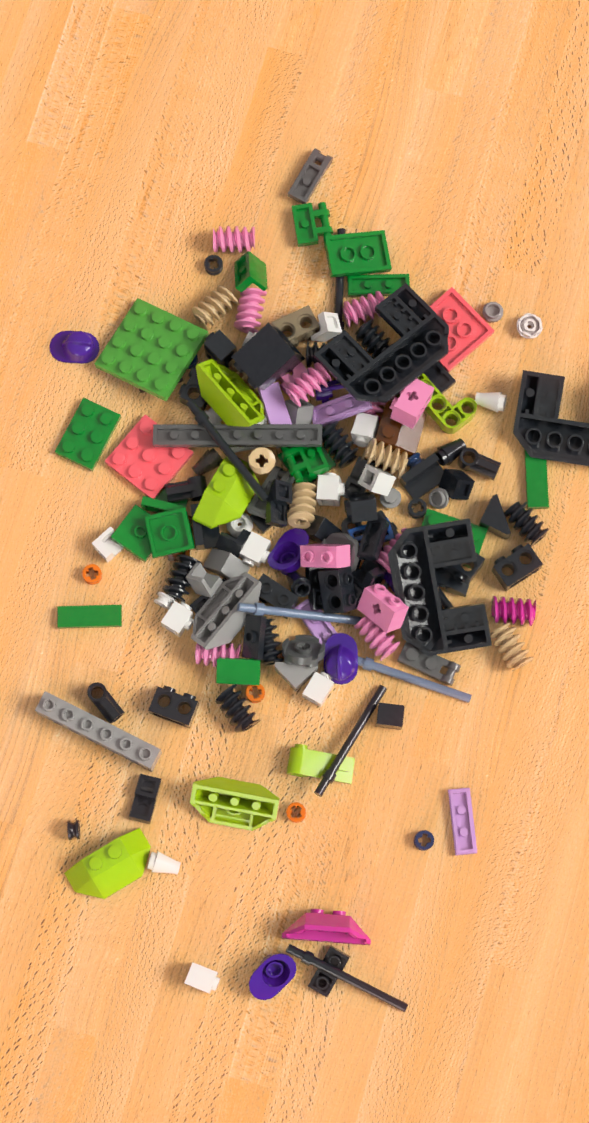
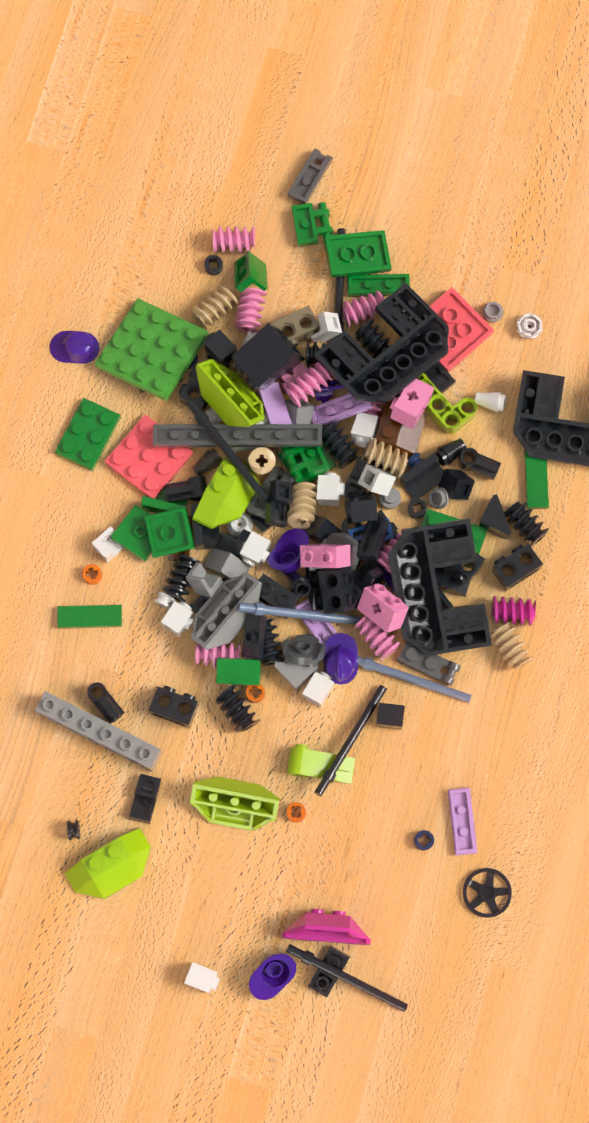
(162, 864): white cone -> none
(487, 892): none -> black wheel

